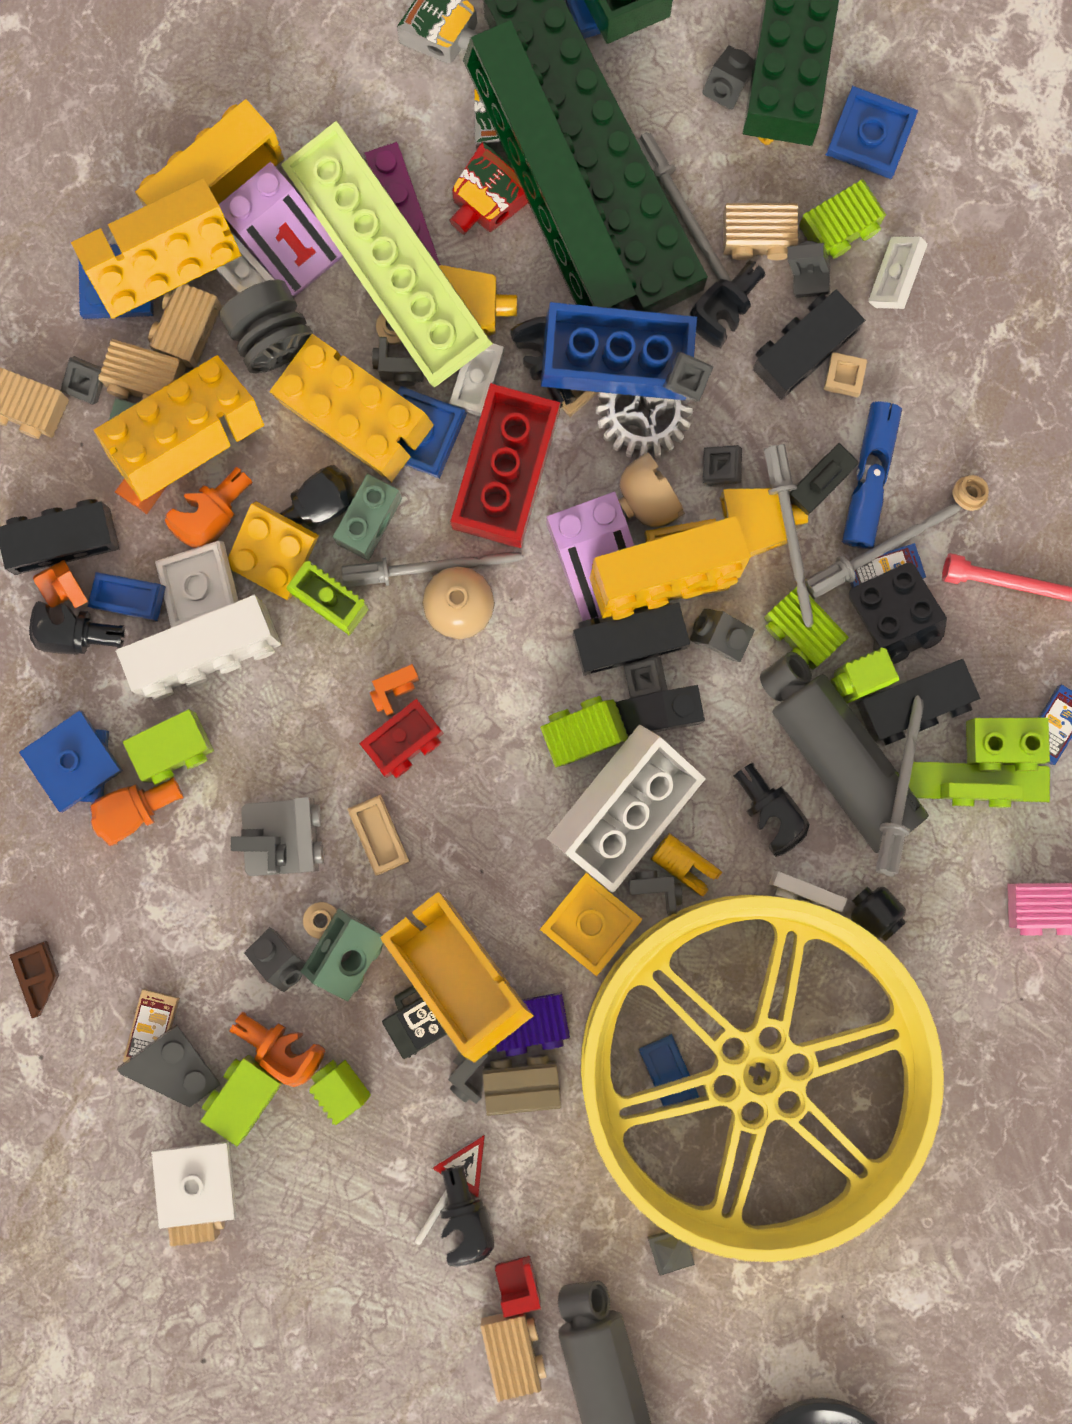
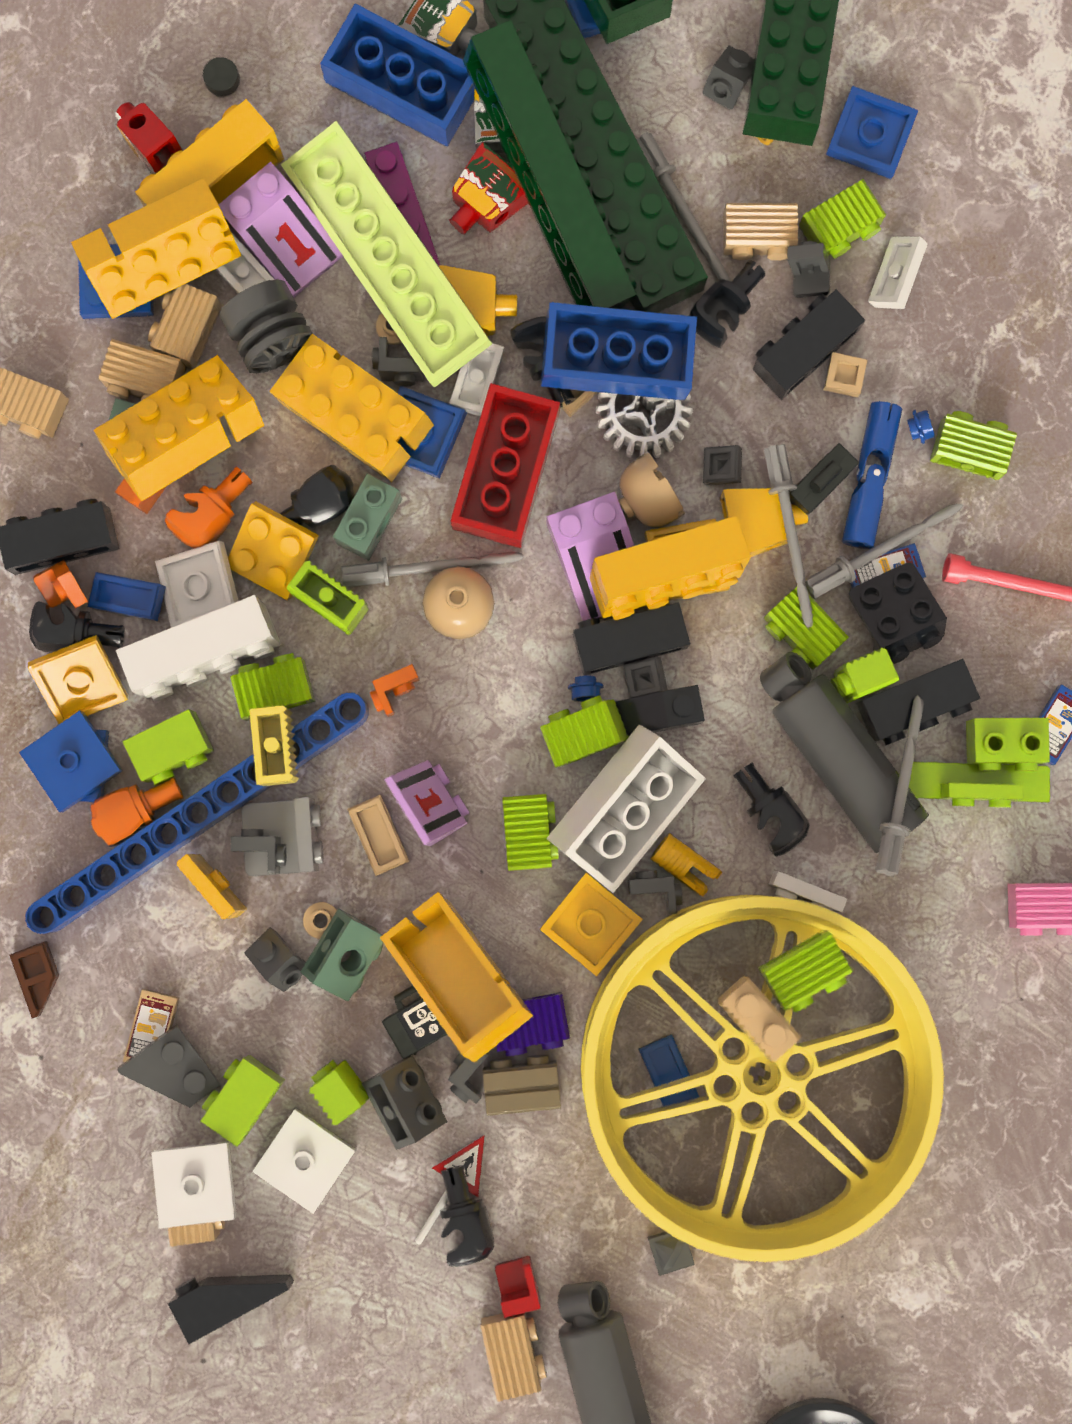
(77, 679): none -> yellow plate
(82, 380): dark grey tile -> none
(146, 135): none -> red torso
(181, 817): none -> blue beam
(211, 885): none -> yellow plate
(219, 1300): none -> black slope
(221, 76): none -> pearl dark grey tile
(273, 685): none -> lime brick
(273, 745): none -> light yellow brick
(275, 1051): orange piece -> none
(304, 1160): none -> white plate
(399, 74): none -> blue brick
(402, 739): red bracket -> none
(404, 1102): none -> dark grey brick
(427, 801): none -> lavender slope
(526, 832): none -> lime brick
(585, 688): none -> blue plate
(688, 376): dark grey tile -> none
(722, 634): dark grey bracket -> none
(758, 1018): none -> tan brick
(805, 971): none -> lime brick
(878, 912): black head -> none
(921, 426): none -> blue plate
(973, 445): none -> lime brick
(976, 487): tan plate -> none

